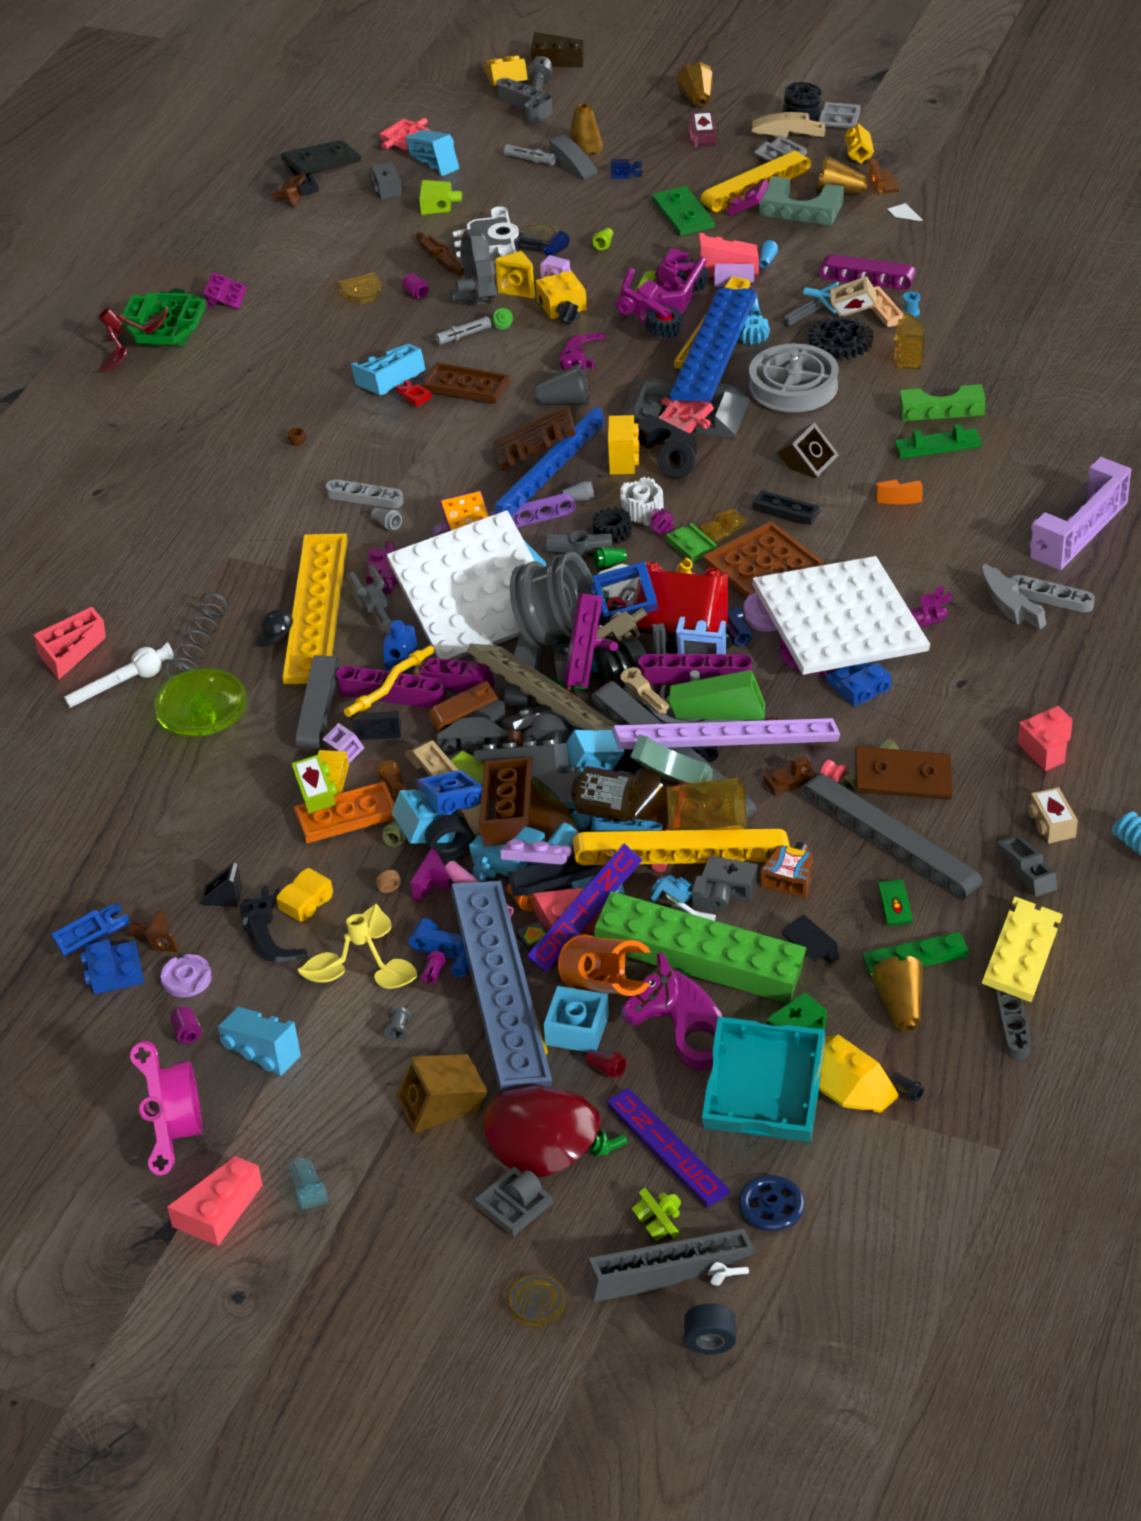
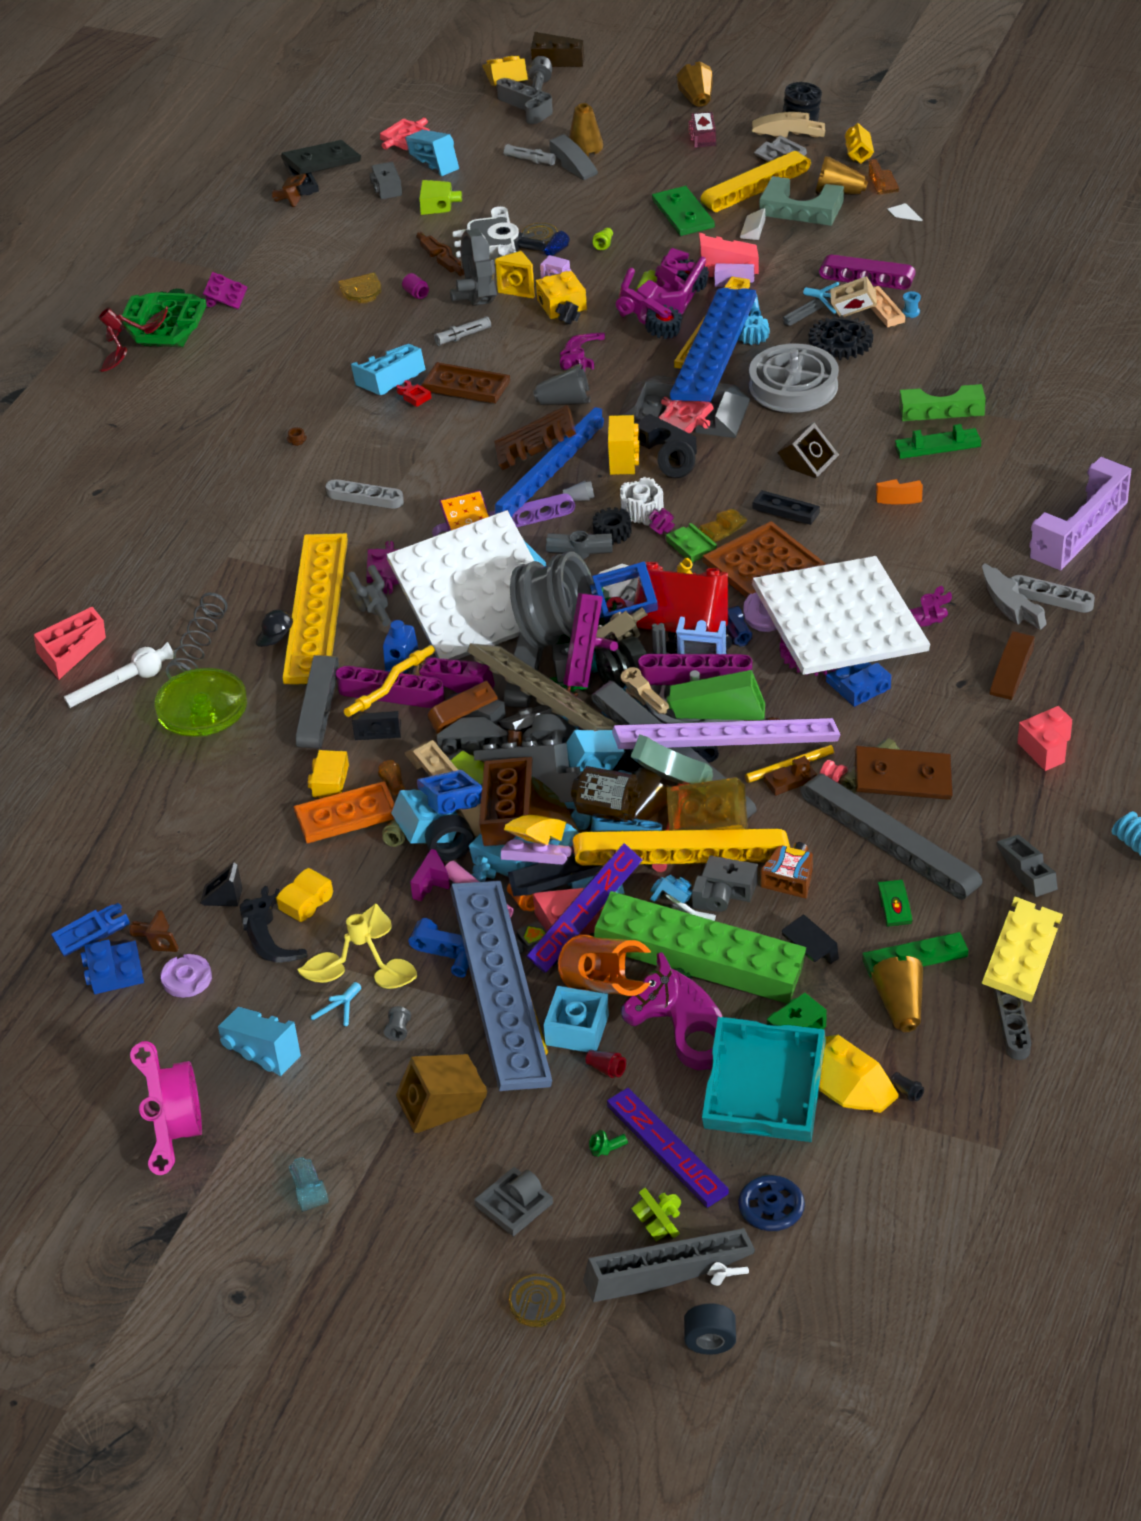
(185, 1025): magenta brick -> none
(217, 1201): coral wedge -> none
(314, 784): brick -> none
(343, 740): lavender brick -> none
(345, 999): none -> medium azure plant
(388, 518): light grey cone -> none
(388, 881): medium nougat tile -> none
(435, 961): magenta pin -> none
(502, 318): bright green wheel -> none
(536, 828): none -> yellow slope
(540, 1128): dark red piece -> none
(608, 556): green cone -> none
(622, 168): clear blue plate -> none
(748, 198): magenta wing -> none
(753, 225): none -> white slope
(767, 252): dark azure cone -> none
(811, 756): none -> yellow bar
(840, 115): light grey slope -> none
(910, 342): clear yellow slope -> none
(1012, 665): none -> reddish brown slope
(1053, 815): tan brick -> none

